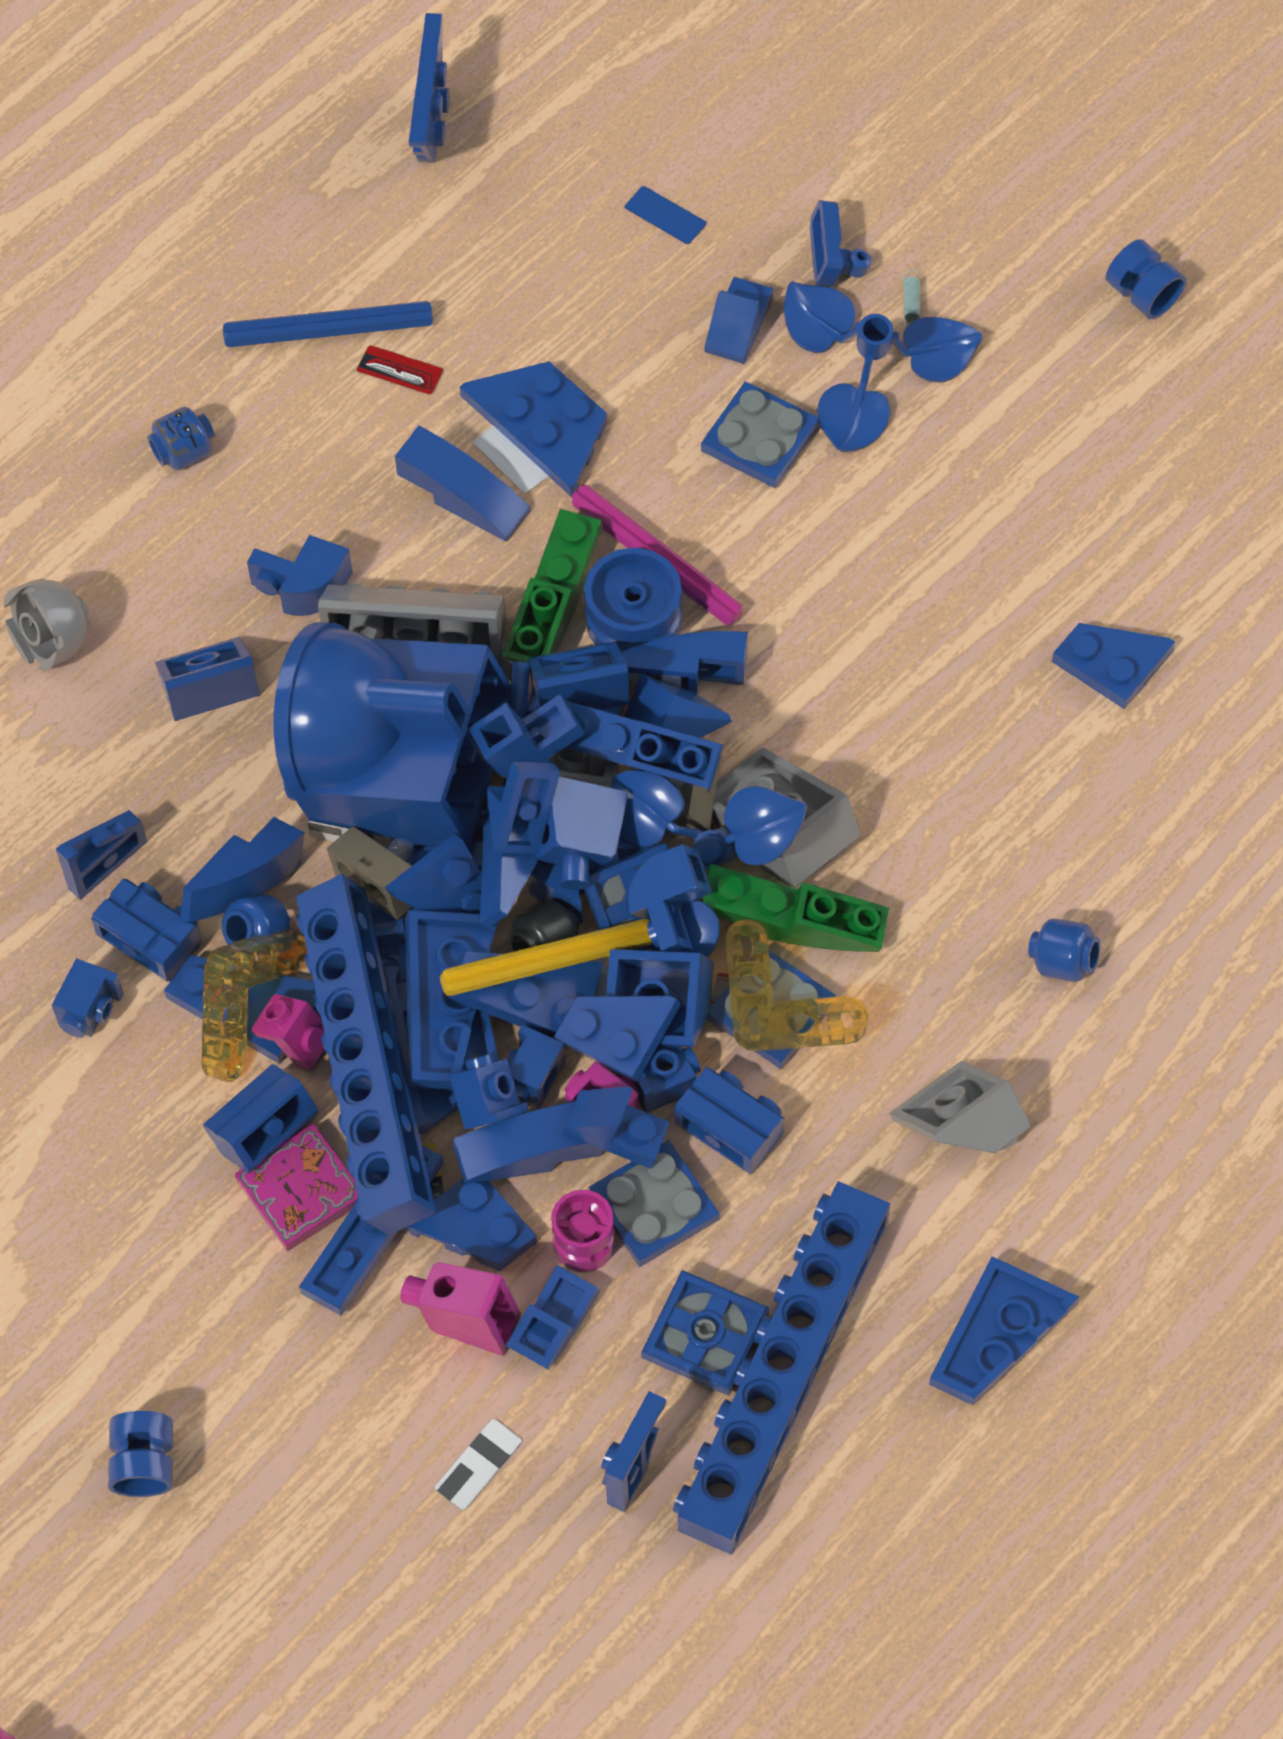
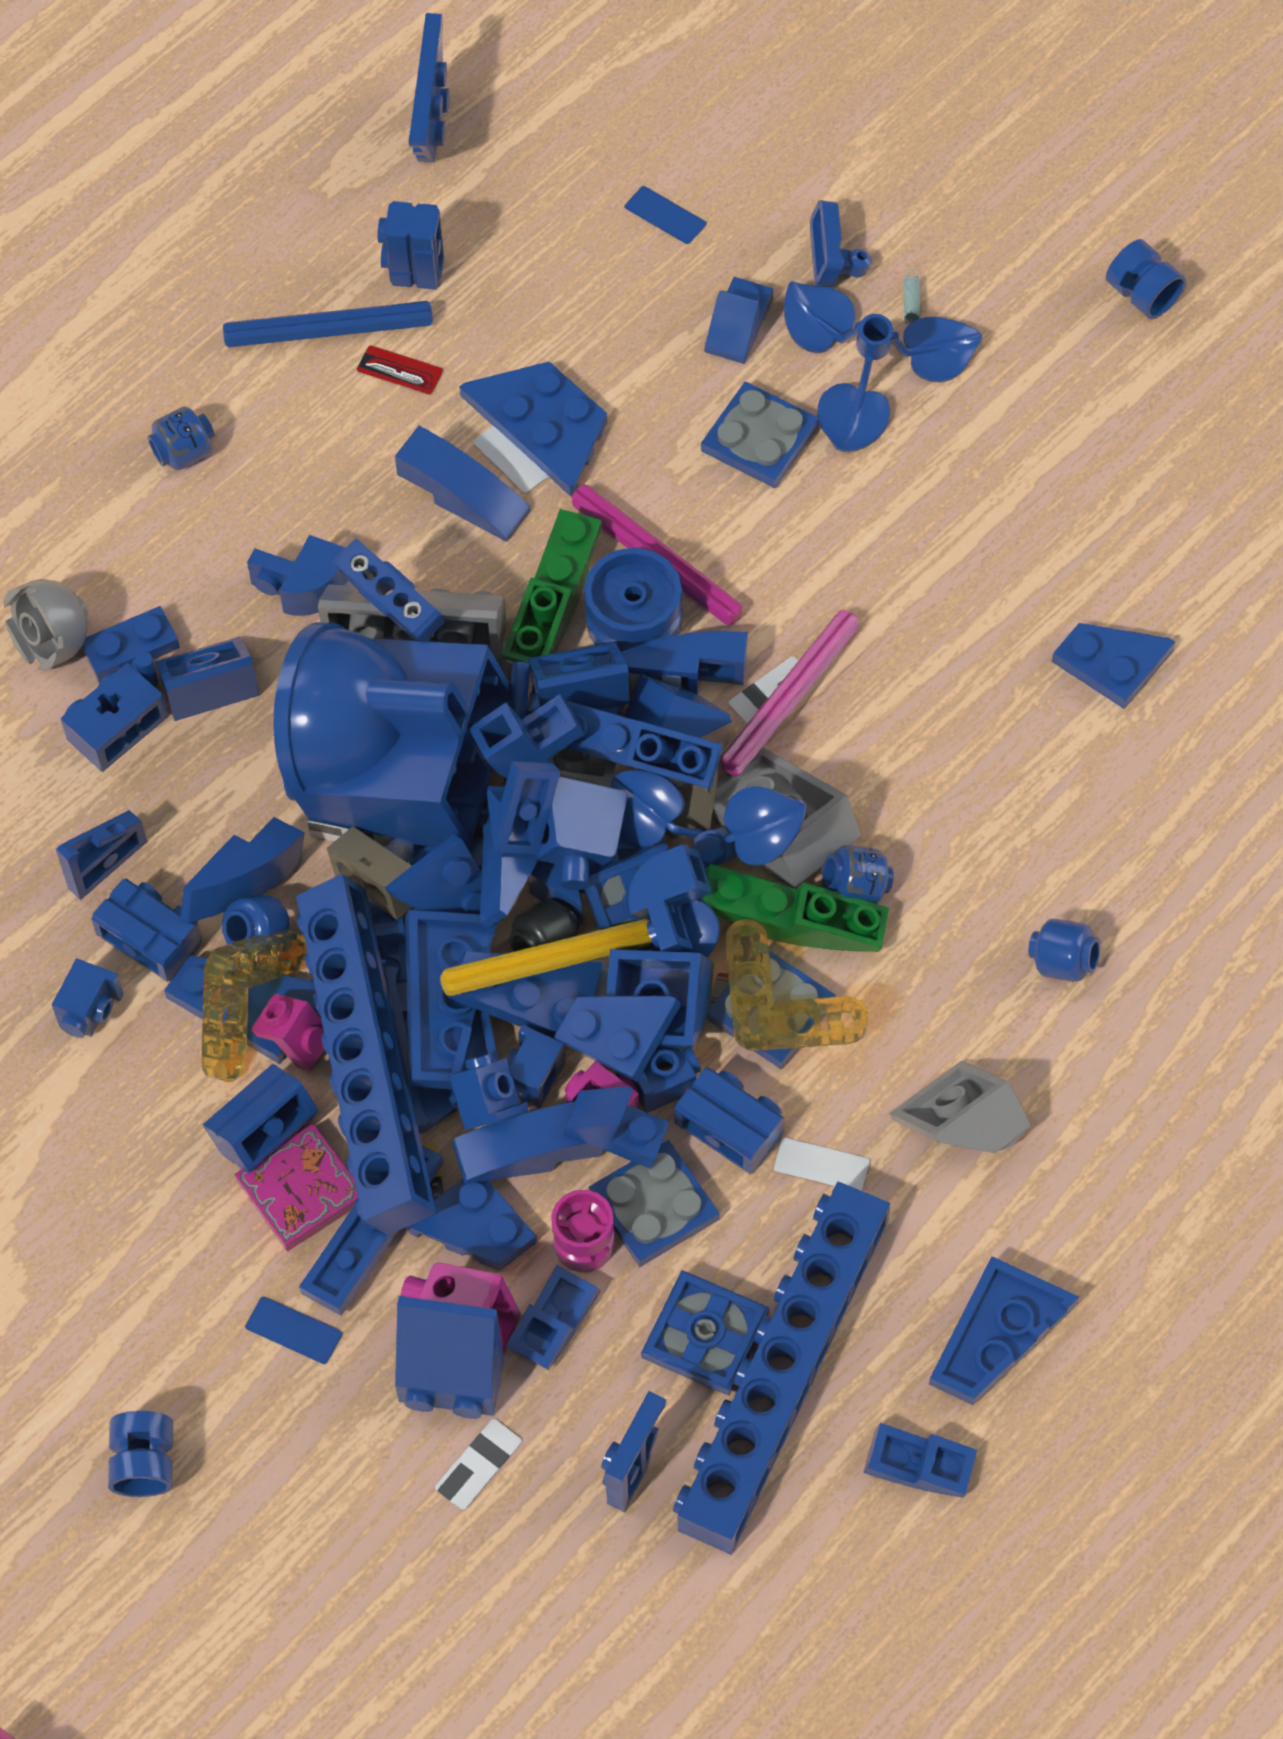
(114, 716): none -> blue brick
(131, 642): none -> blue plate
(293, 1330): none -> blue sticker
(376, 578): none -> blue piece
(412, 245): none -> blue brick
(447, 1357): none -> blue slope
(754, 696): none -> white sticker
(788, 693): none -> dark pink axle
(821, 1164): none -> white sticker
(858, 873): none -> blue head
(919, 1462): none -> blue slope

